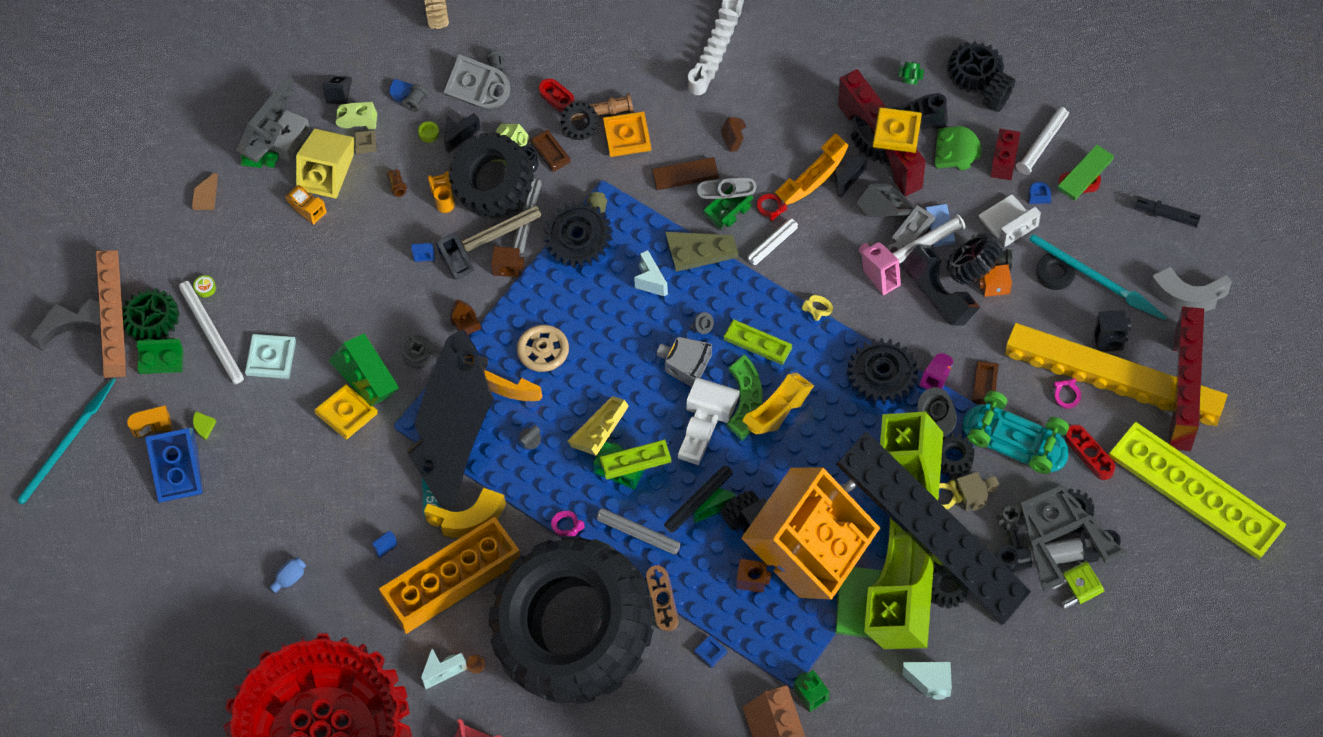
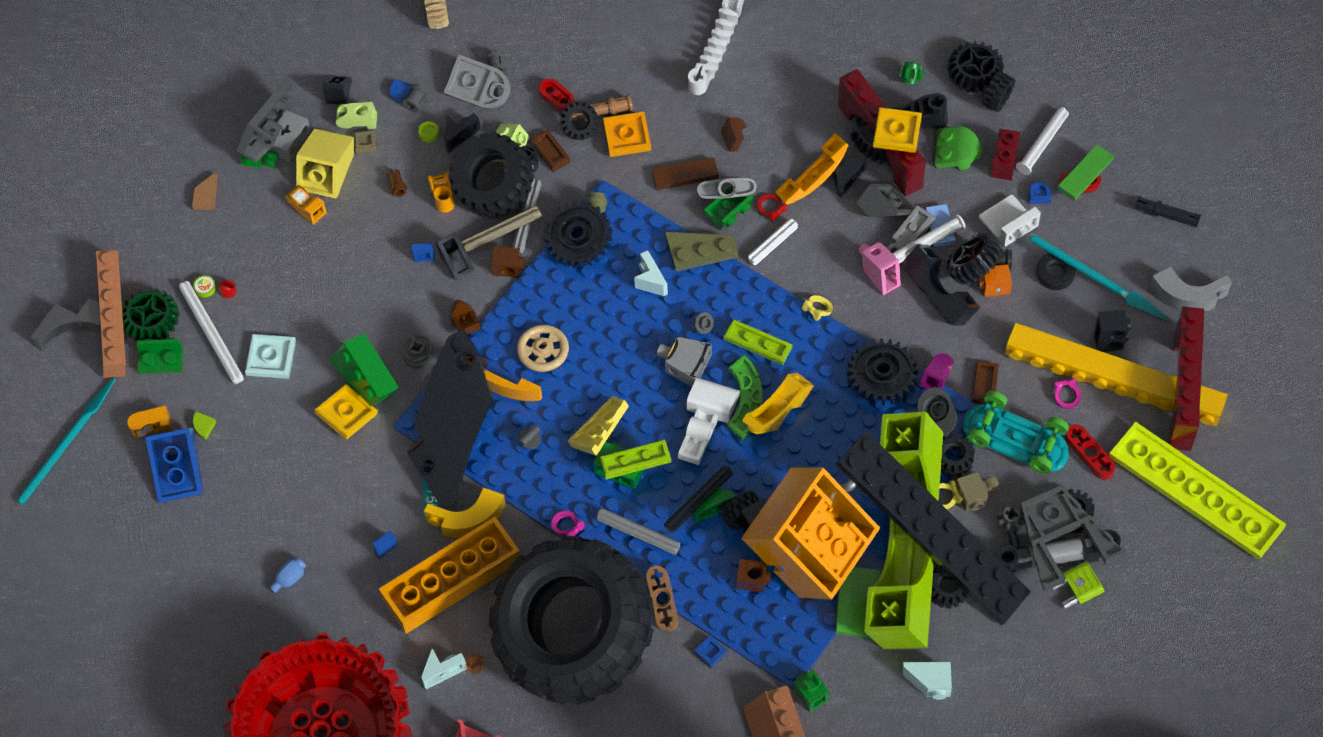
(225, 291): none -> red hinge

